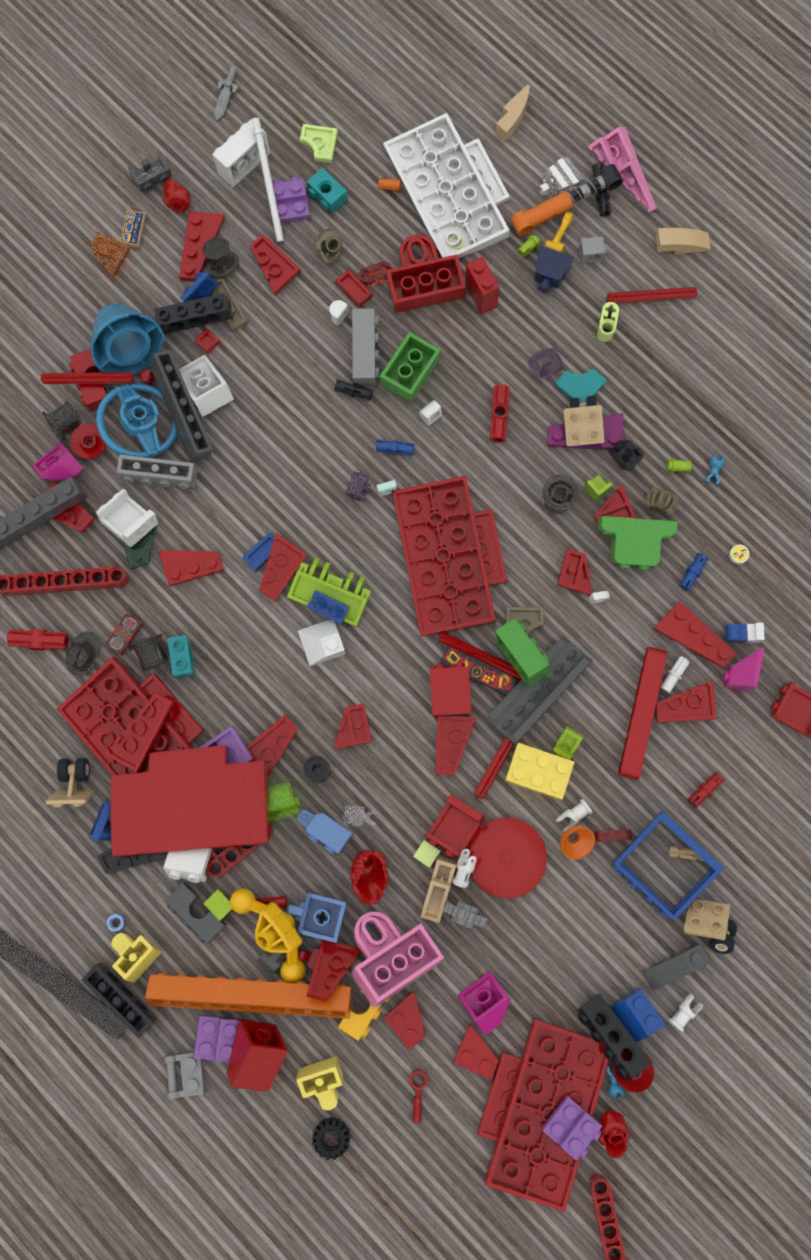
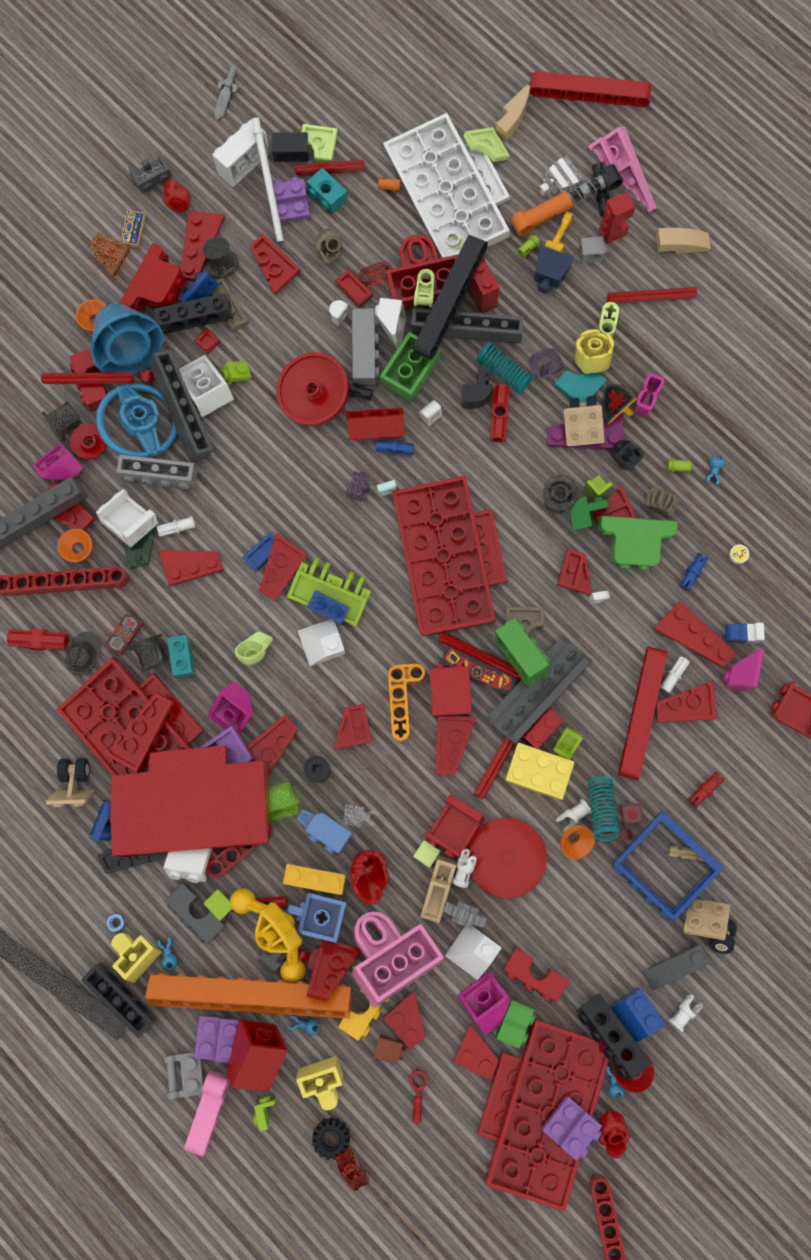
(69, 540): none -> orange piece
(86, 312): none -> orange piece
(155, 282): none -> red brick
(168, 958): none -> dark azure arm
(176, 526): none -> white axle
(209, 1108): none -> bright pink beam
(232, 708): none -> dark pink slope
(235, 372): none -> lime bracket
(253, 648): none -> yellowish green cap
(261, 1115): none -> lime bracket
(290, 147): none -> black panel
(309, 1025): none -> dark azure arm
(312, 389): none -> red dish
(314, 879): none -> yellow arch
(330, 167): none -> red axle
(352, 1170): none -> clear red leg
(375, 424): none -> red brick
(389, 1049): none -> copper window
(392, 319): none -> white slope
(402, 703): none -> light orange beam
(424, 291): none -> yellowish green piece
(450, 297): none -> black beam
(473, 951): none -> white slope
(475, 326): none -> dark grey brick
(477, 394): none -> black brick
(488, 142): none -> yellowish green tile
(515, 1024): none -> bright green brick
(523, 384): none -> teal piece
(543, 729): none -> red brick
(550, 985): none -> red arch
(581, 511): none -> green brick
(590, 89): none -> red beam
(594, 351): none -> light yellow brick
(603, 828): none -> teal piece
(614, 218): none -> red arch
(616, 400): none -> shield
(631, 813): none -> tile
(648, 395): none -> dark pink brick

